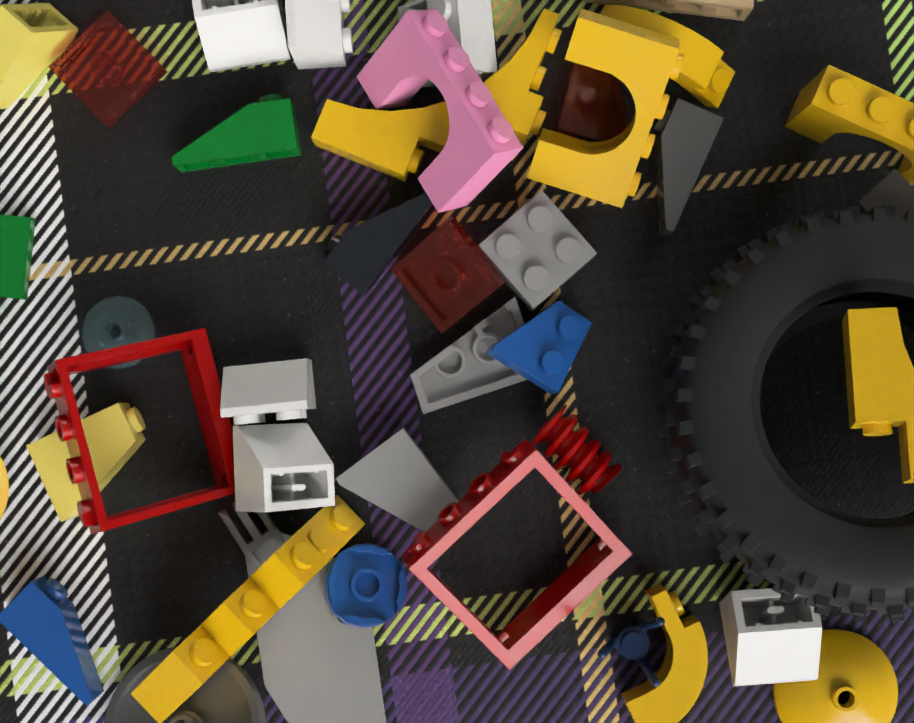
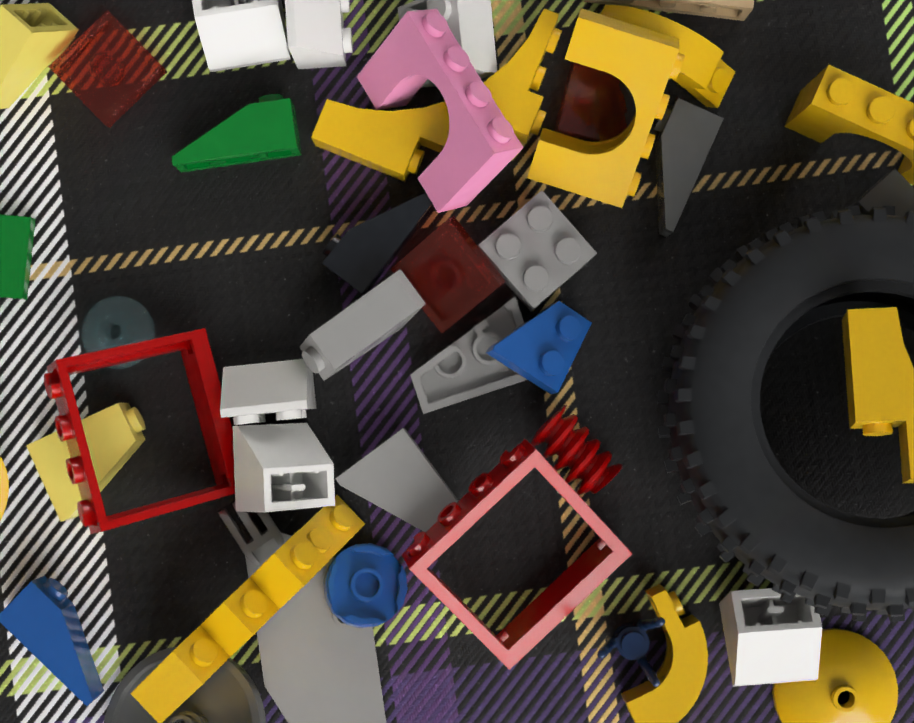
(361, 325): none -> light grey slope

